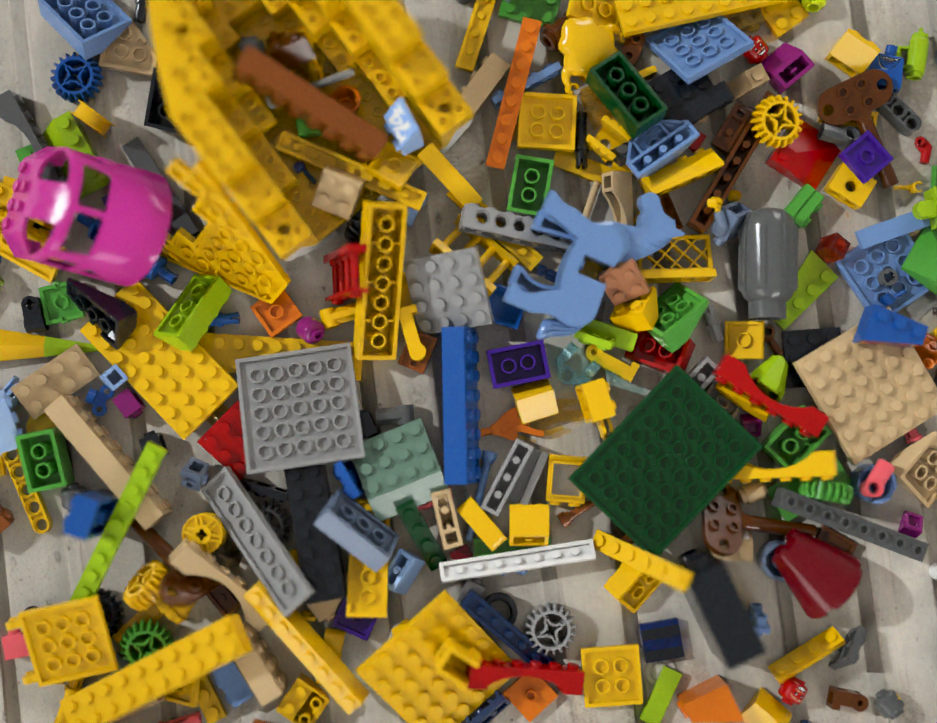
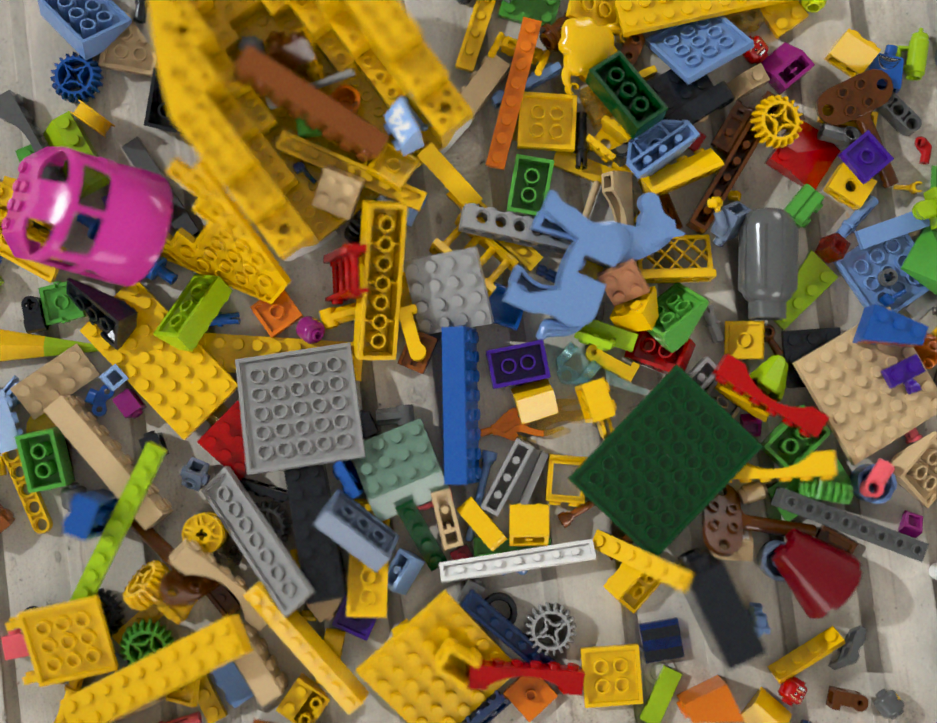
(424, 127): none -> sand blue hinge
(508, 47): none -> yellow plate
(849, 225): none -> medium blue pin
(904, 373): none -> dark purple plate

